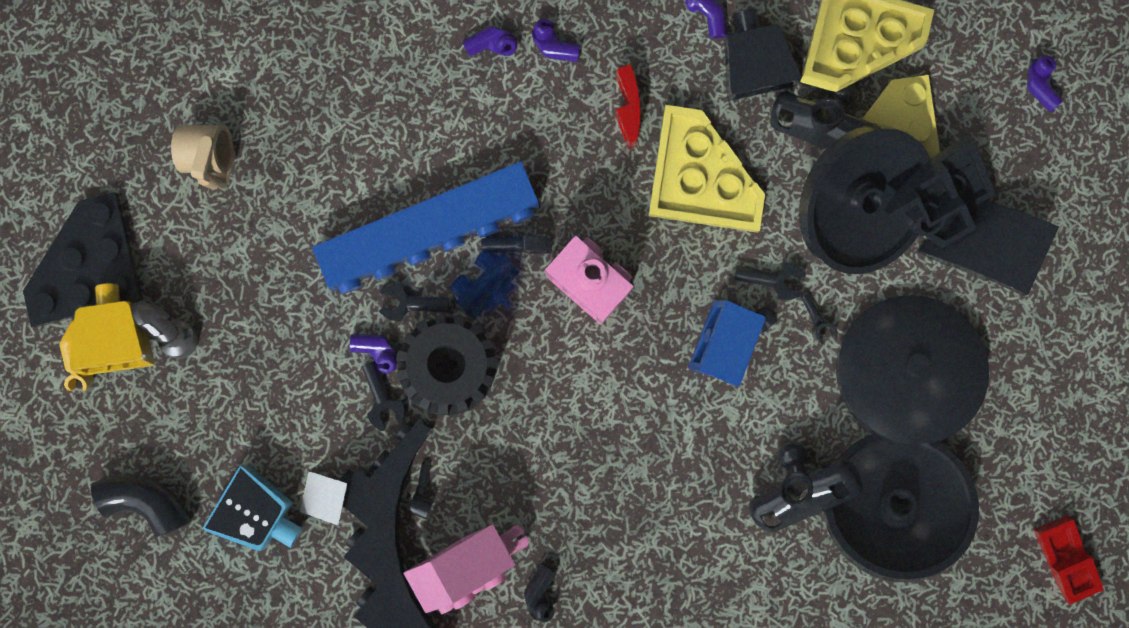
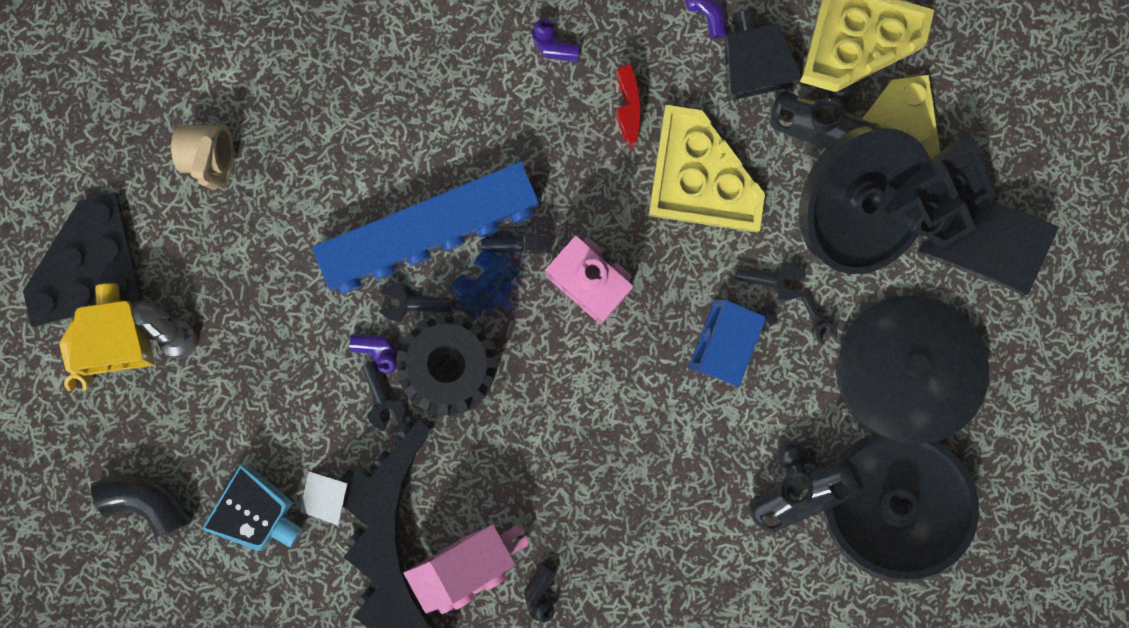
(419, 504): black hand -> none
(491, 39): dark purple arm -> none
(1039, 82): dark purple arm -> none
(1067, 559): red slope -> none

